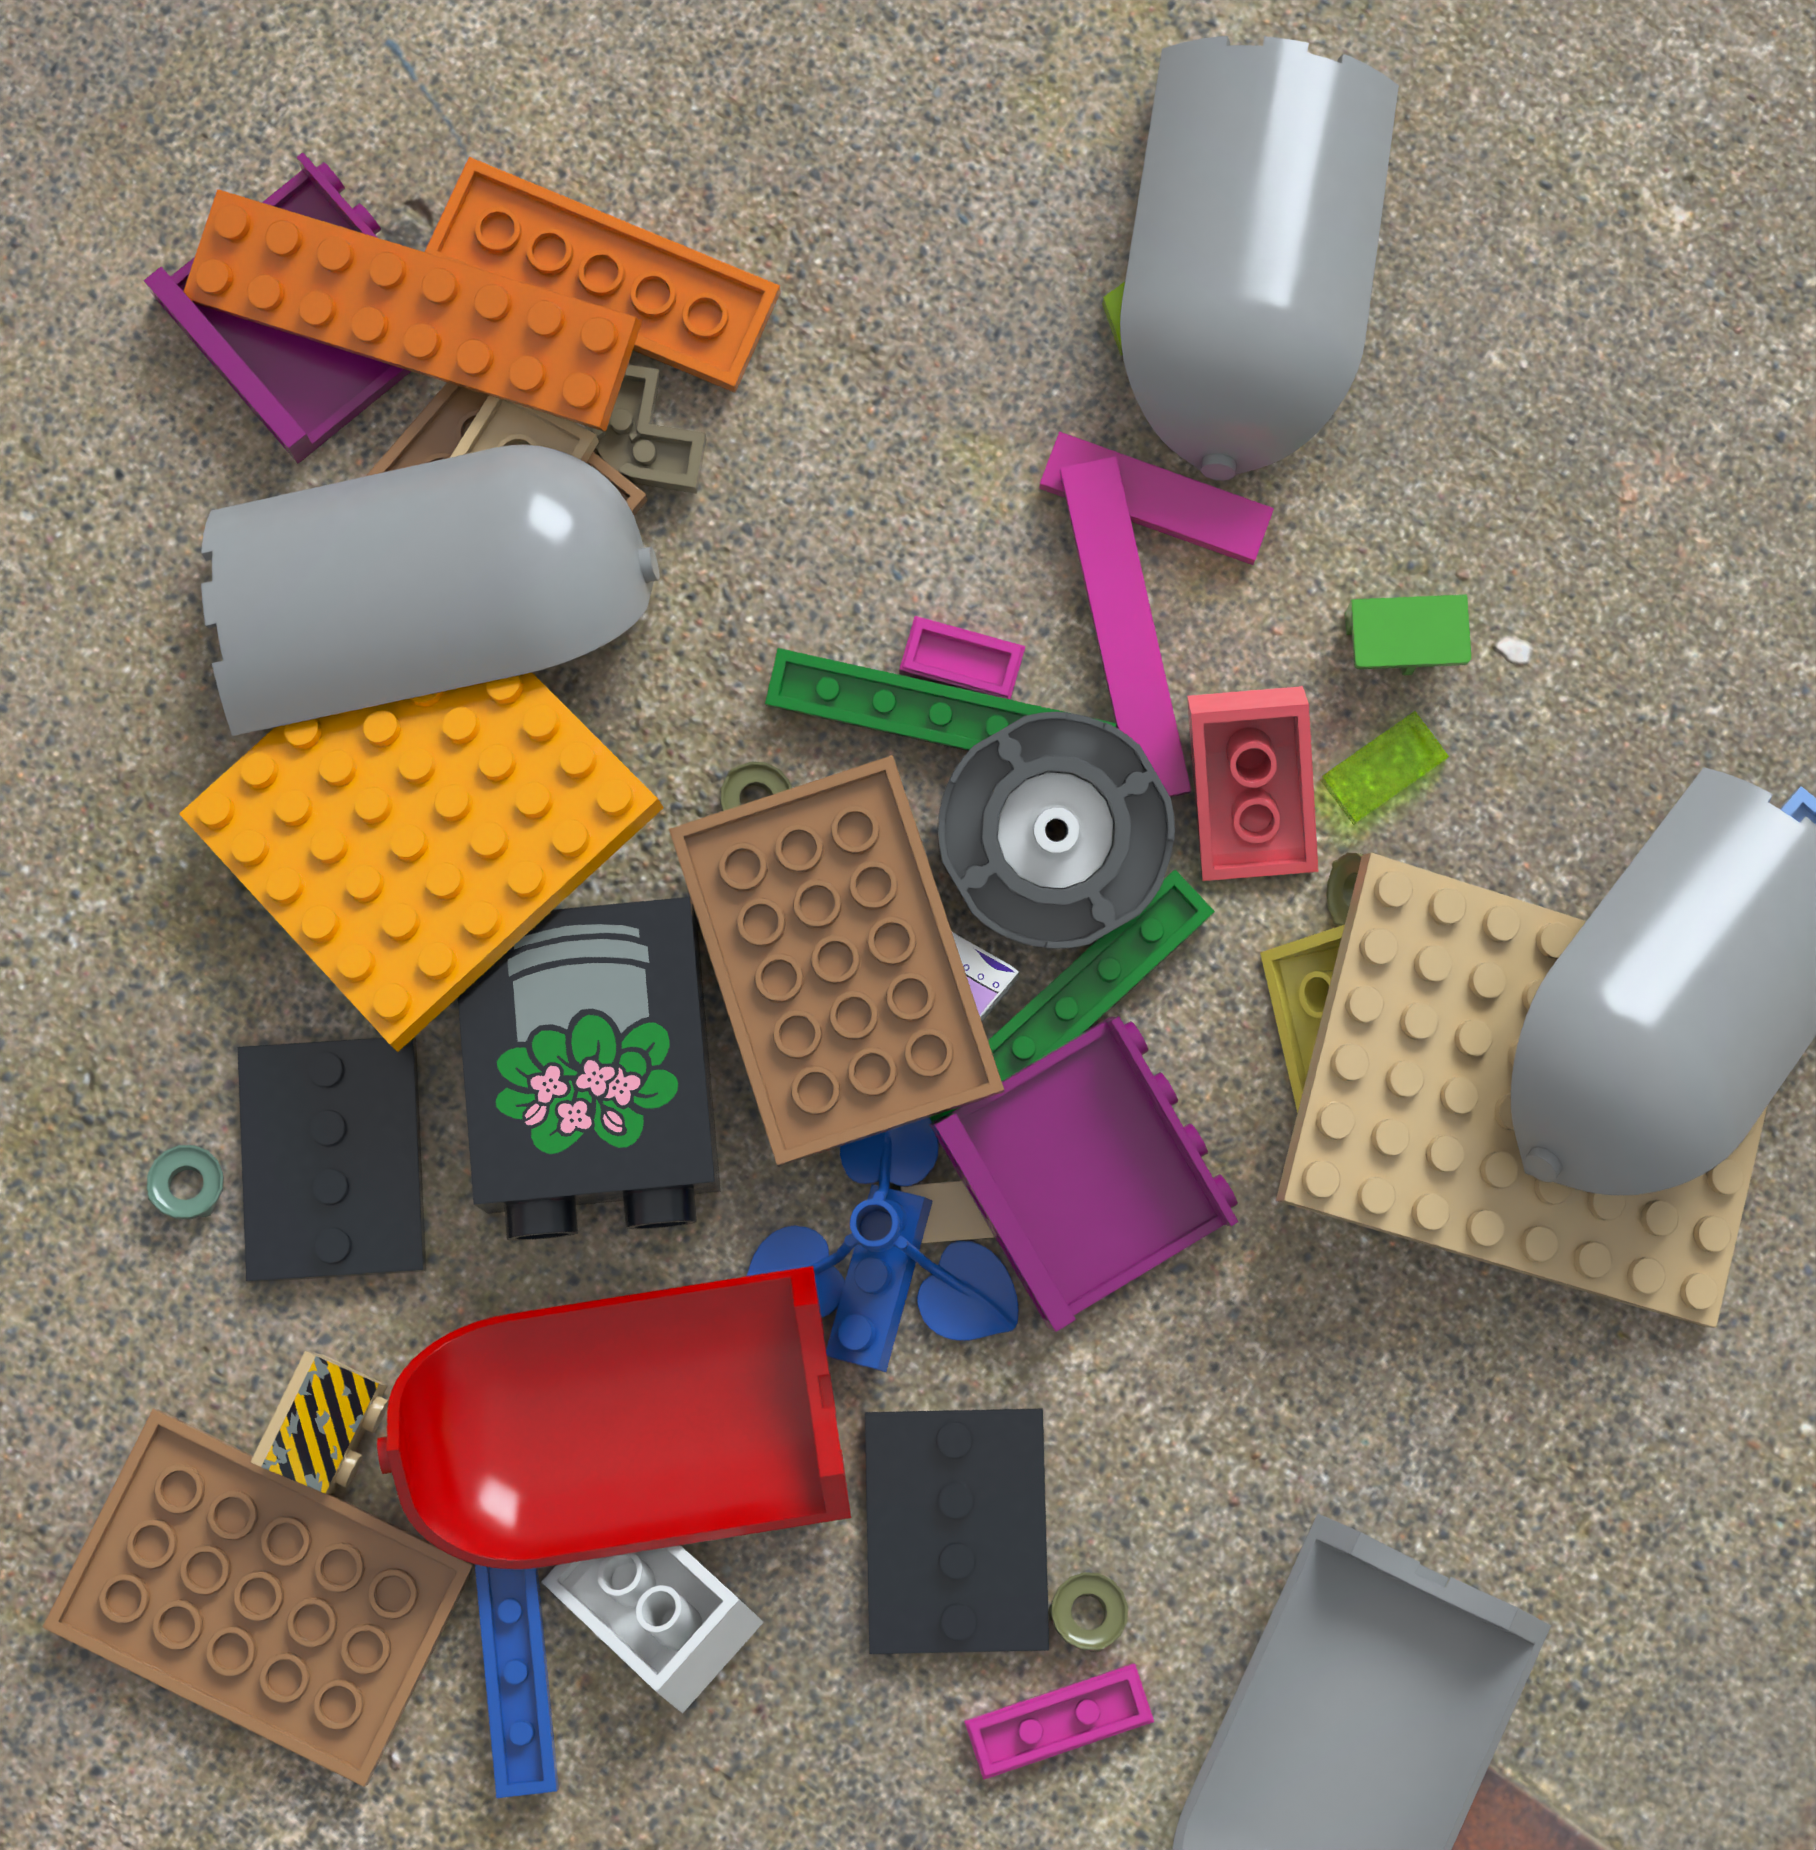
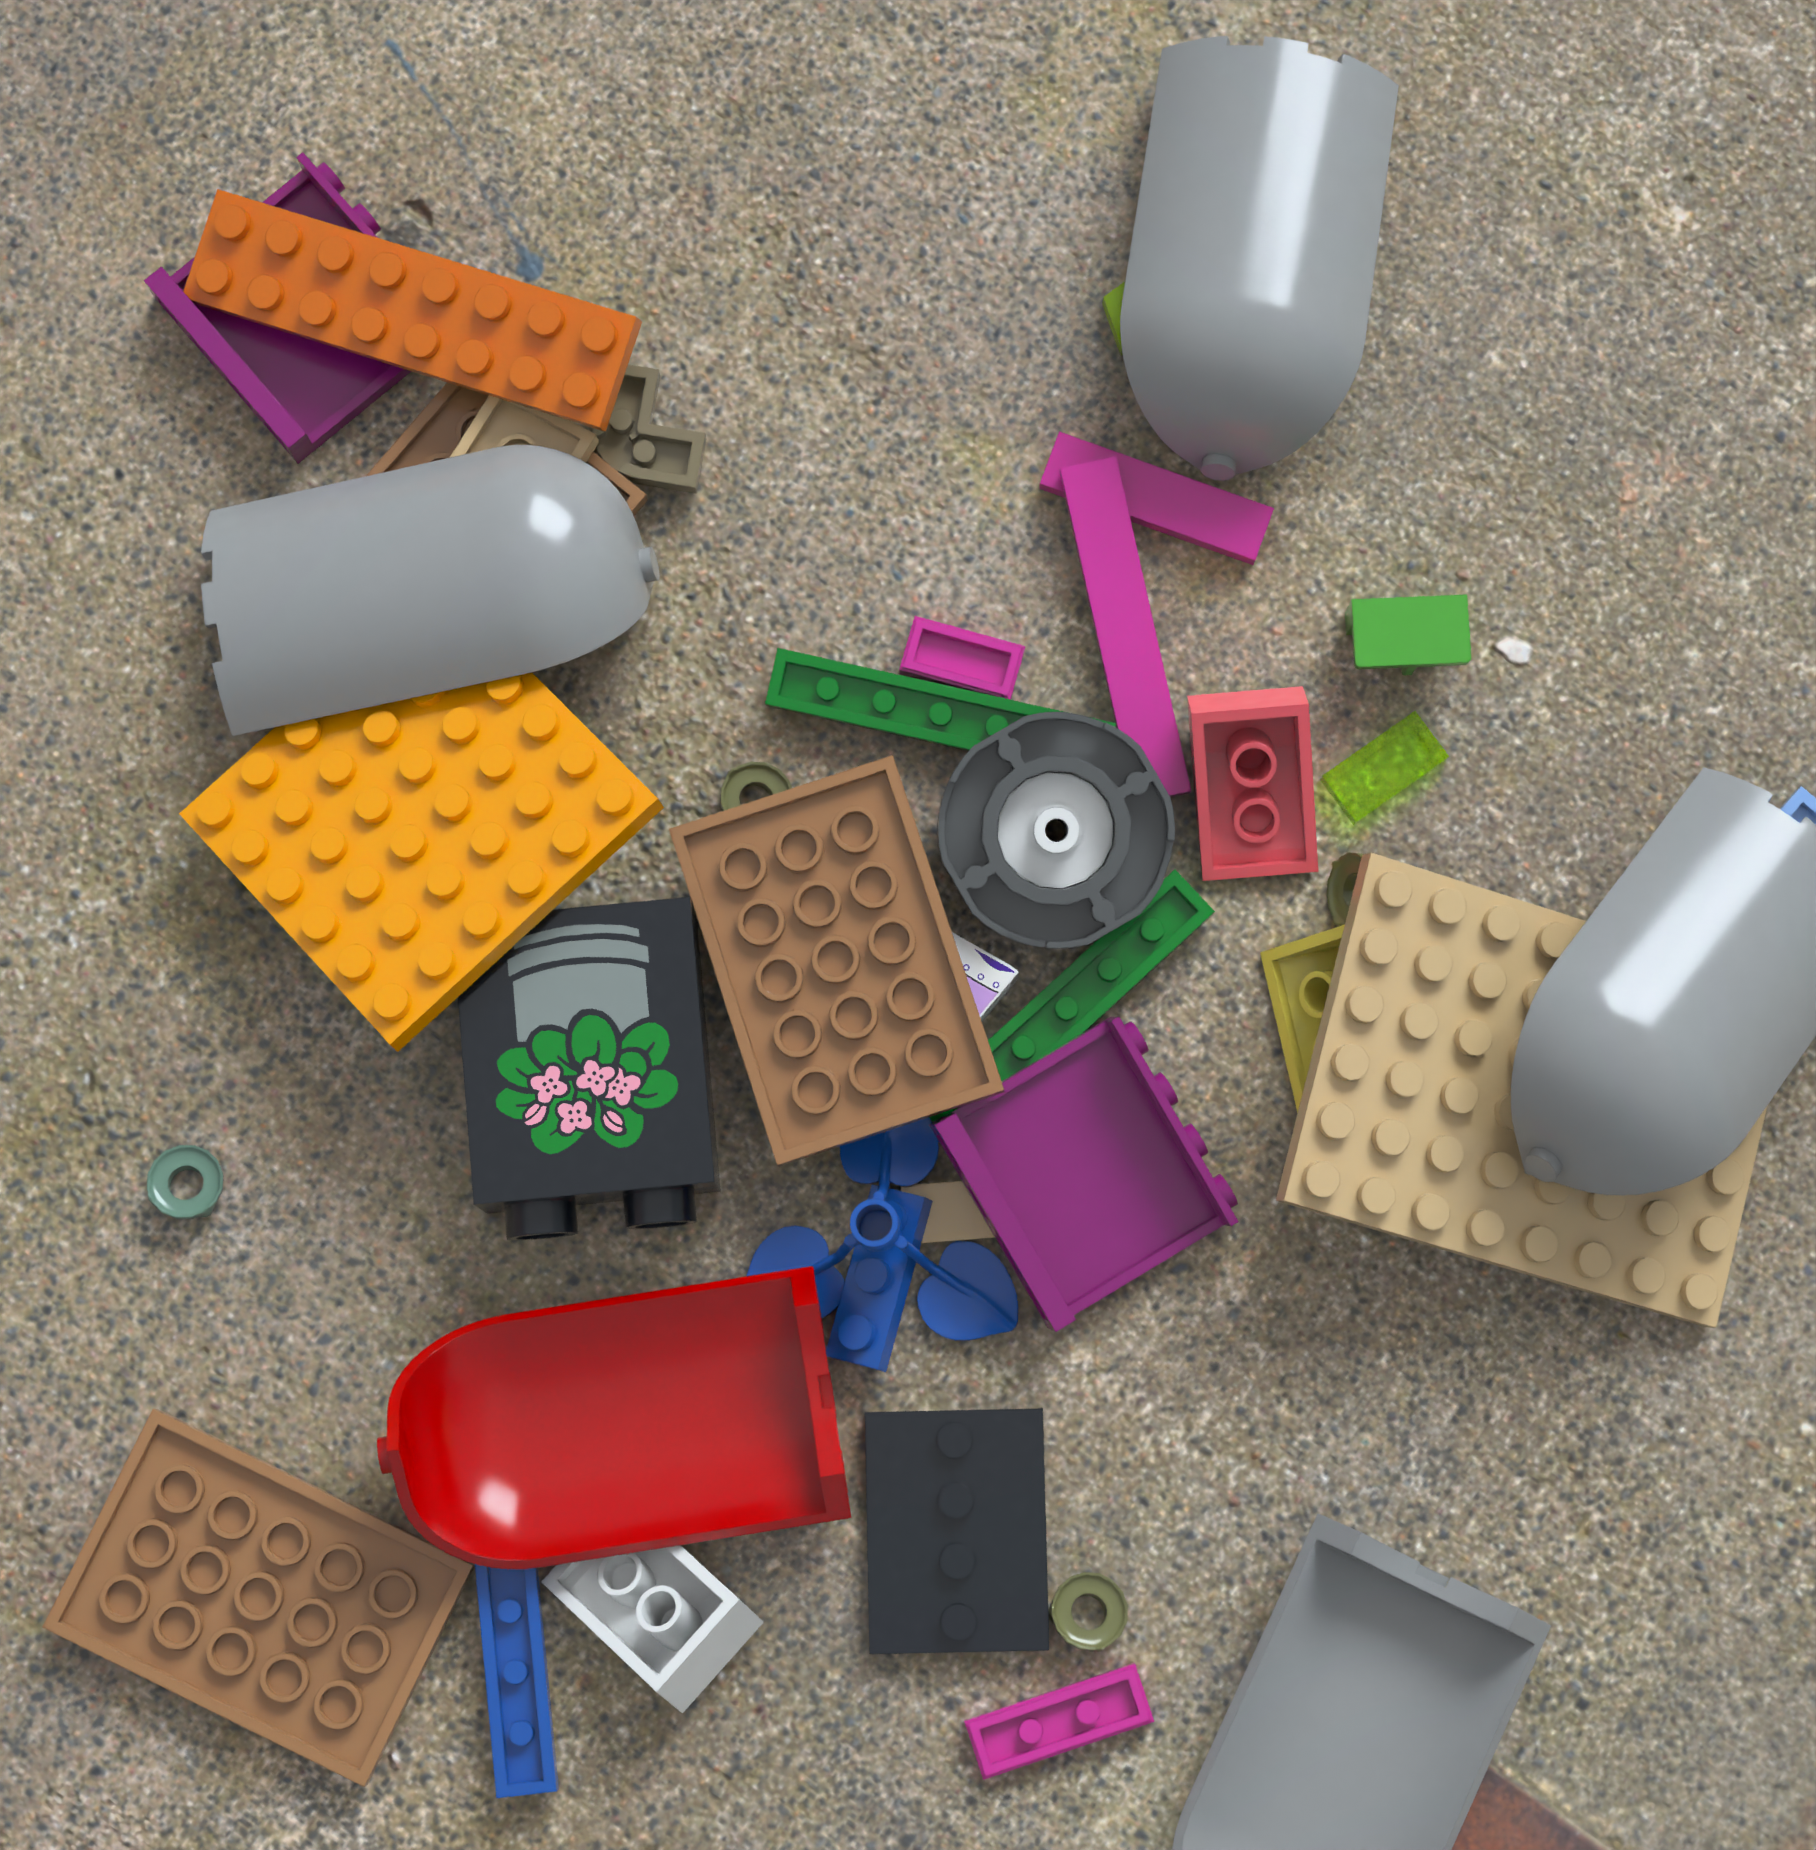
(321, 1424): slope -> none
(331, 1160): black plate -> none
(690, 305): orange plate -> none

